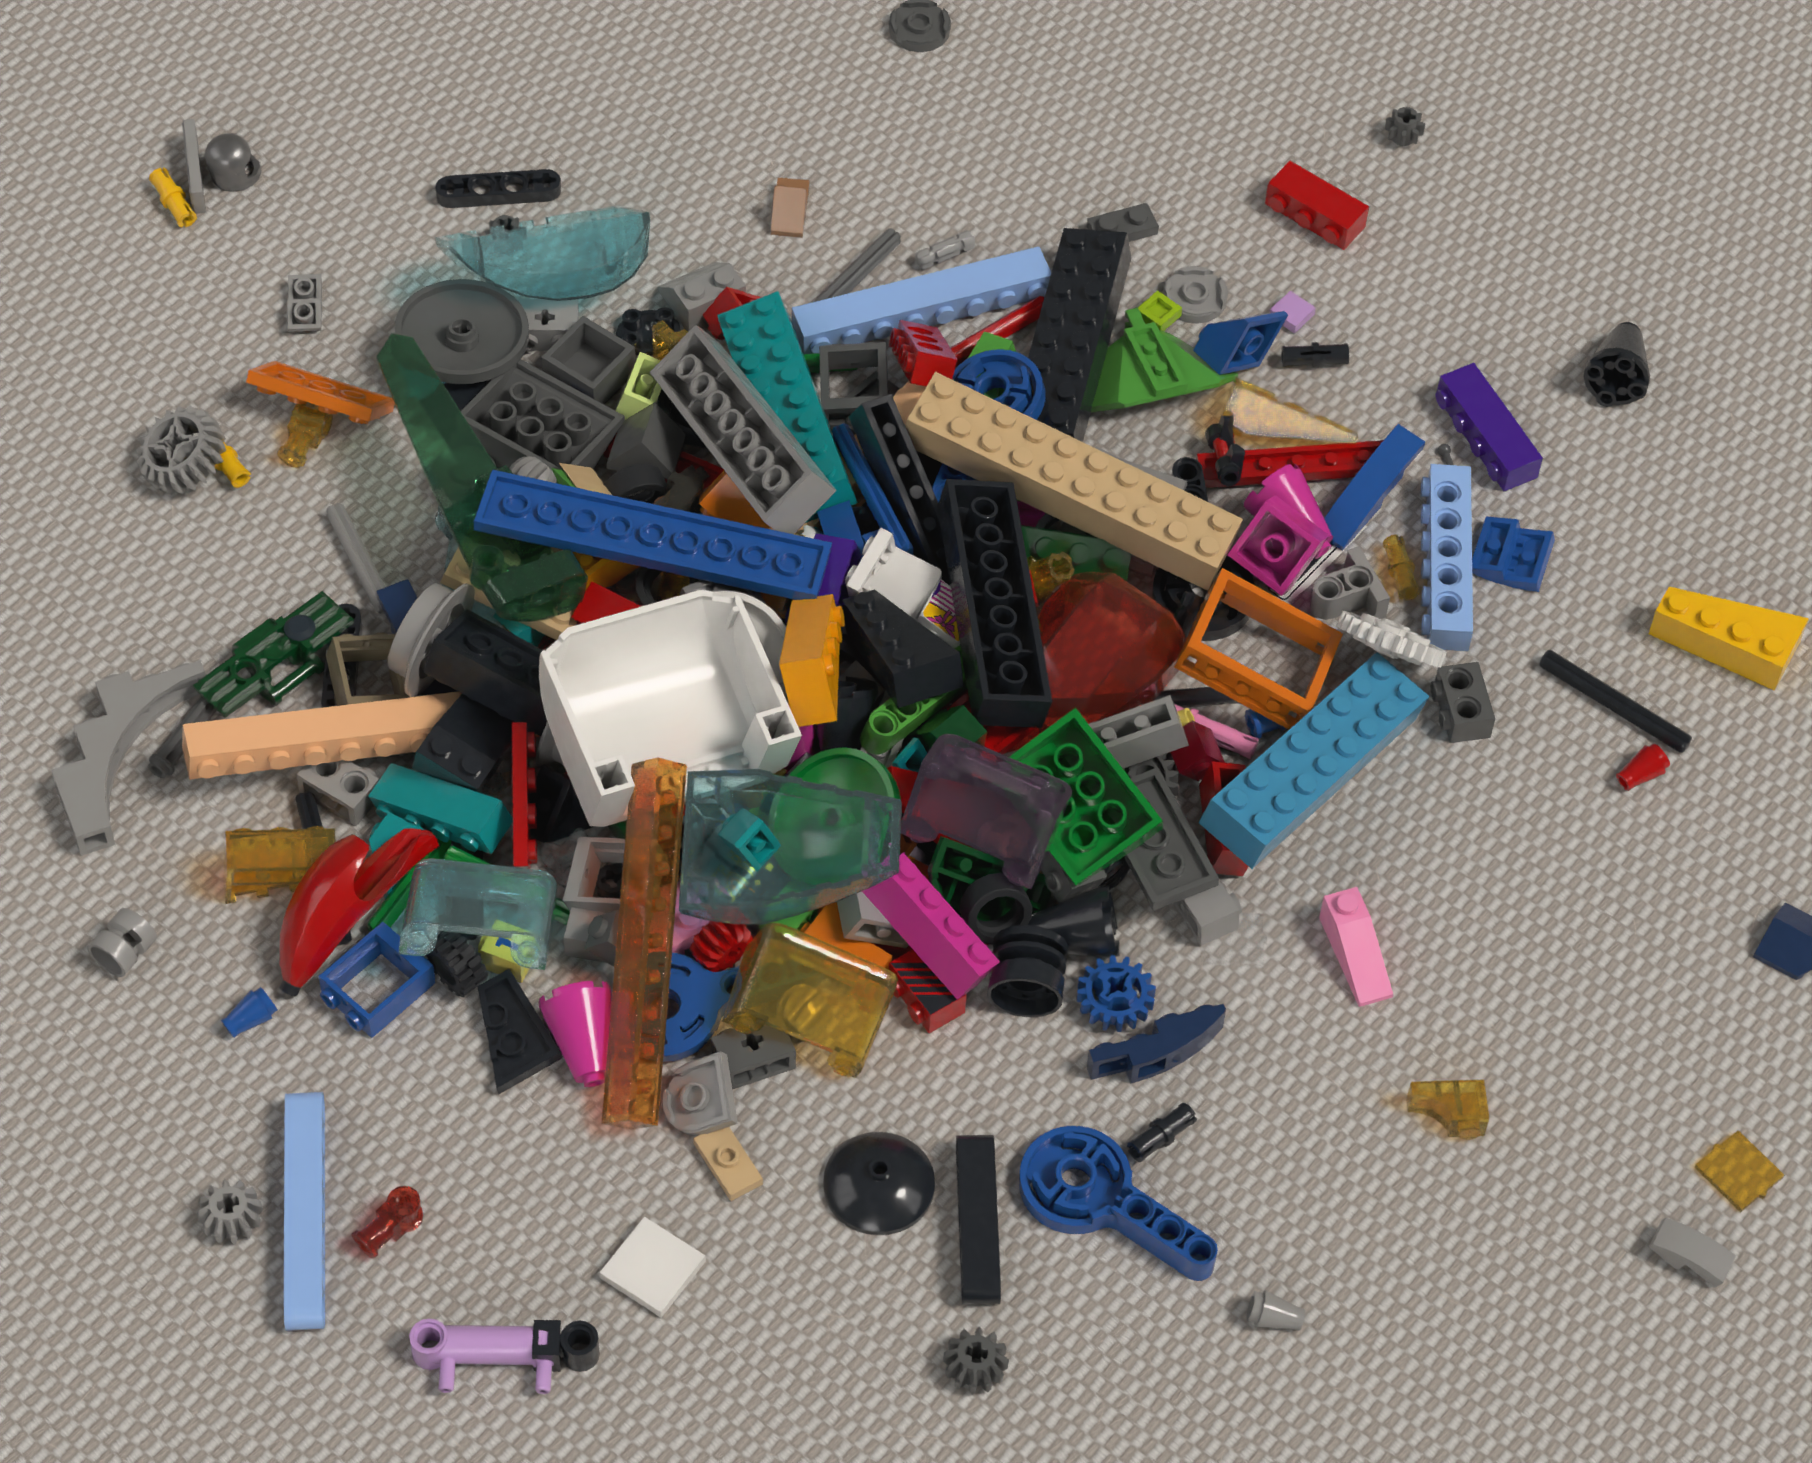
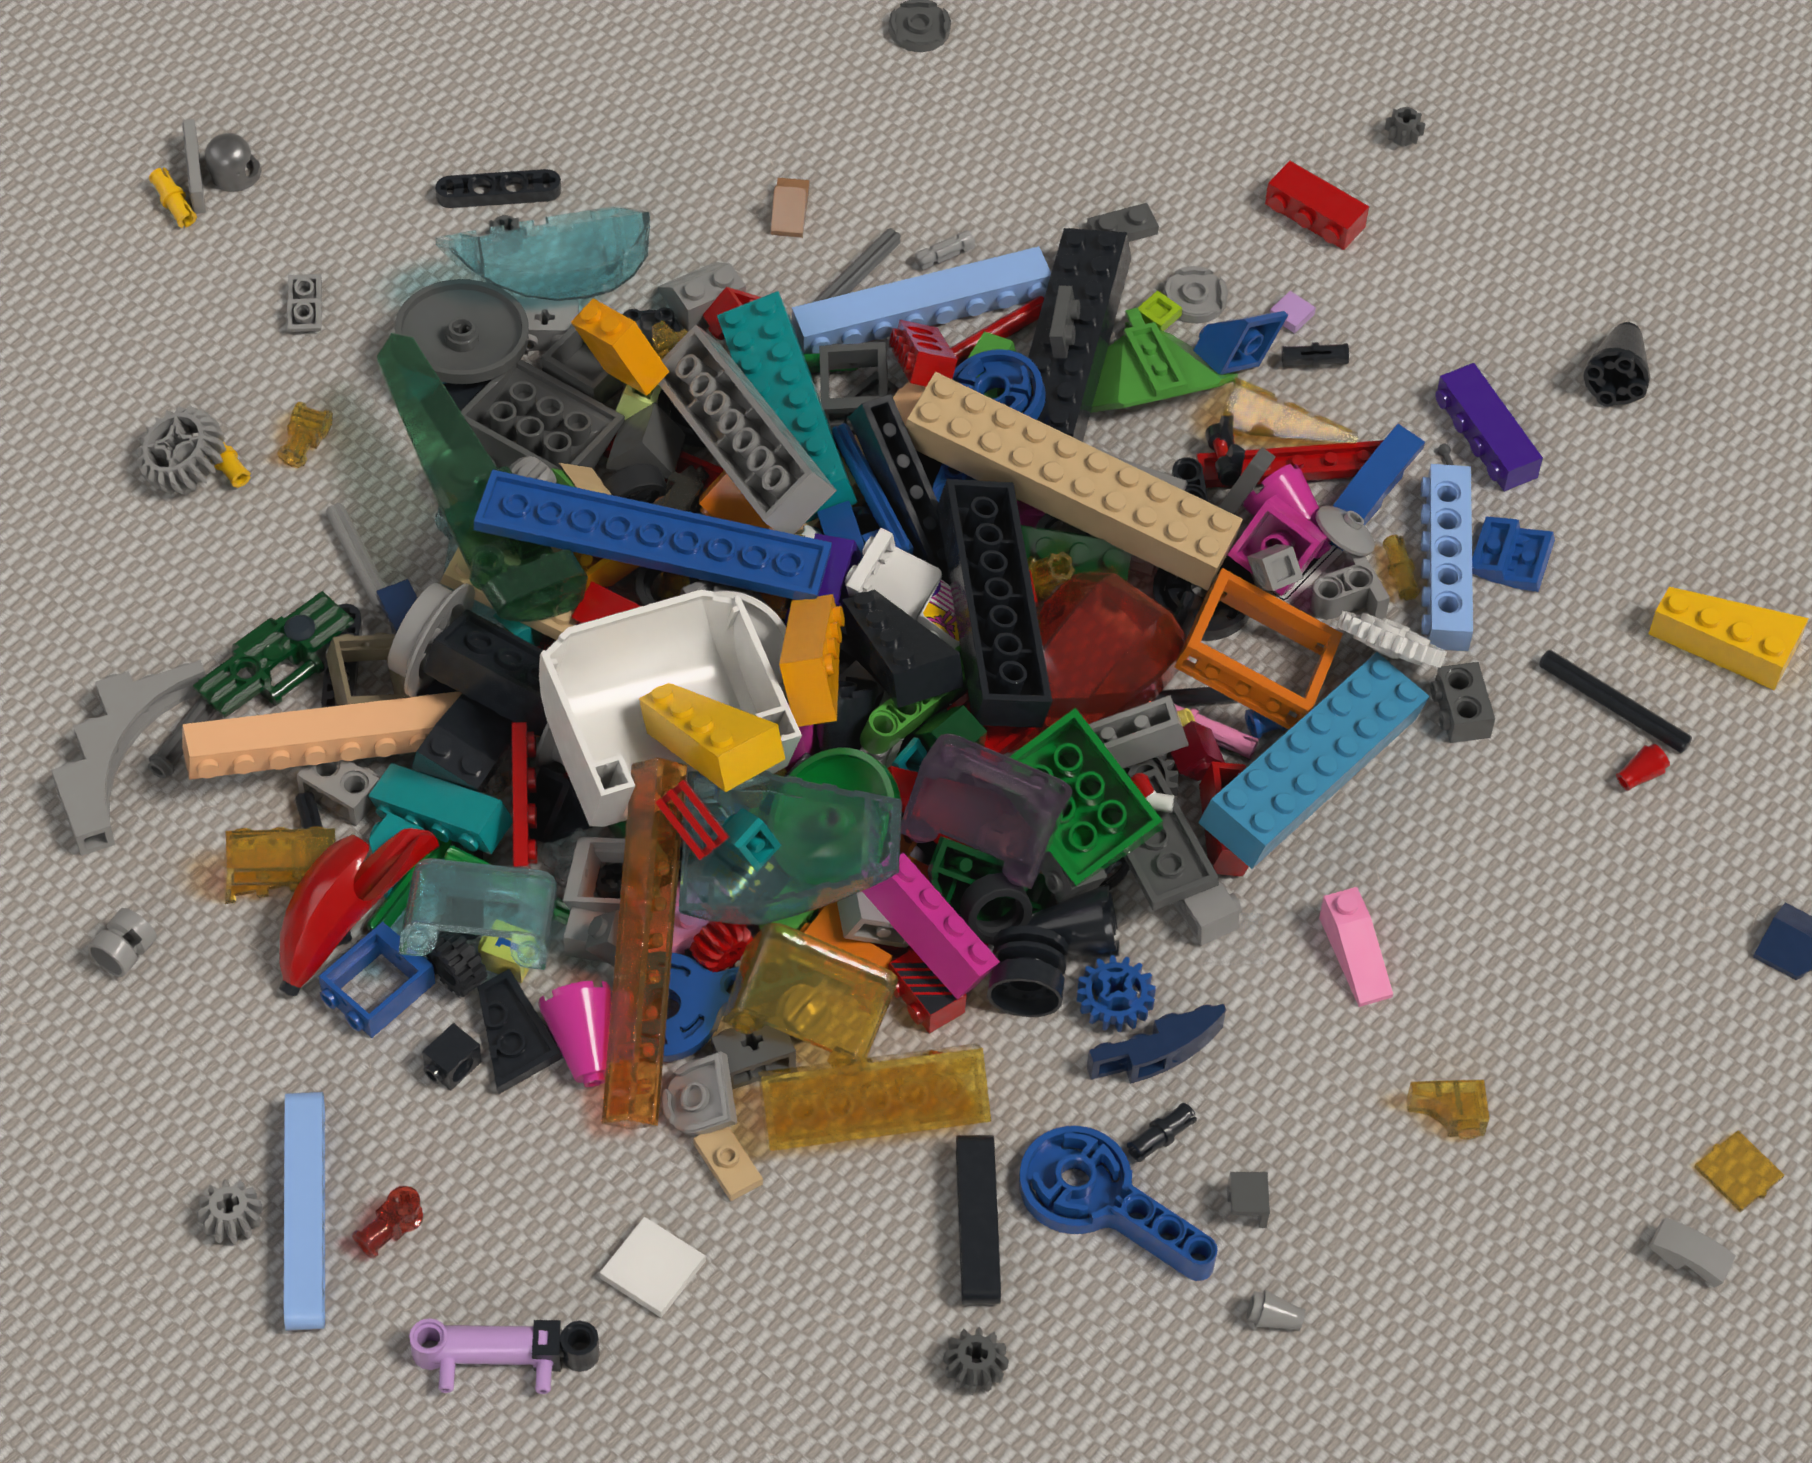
(249, 1012): blue cone -> none
(325, 392): orange plate -> none
(451, 1057): none -> black brick
(620, 346): none -> light orange brick
(672, 795): none -> red tile
(711, 736): none -> yellow wedge
(874, 1096): none -> clear yellow brick
(879, 1201): black dish -> none
(1062, 328): none -> dark grey plate
(1158, 801): none -> arm
(1247, 481): none -> dark grey beam
(1249, 1195): none -> dark grey panel
(1275, 567): none -> light grey brick
(1345, 530): none -> light grey dish

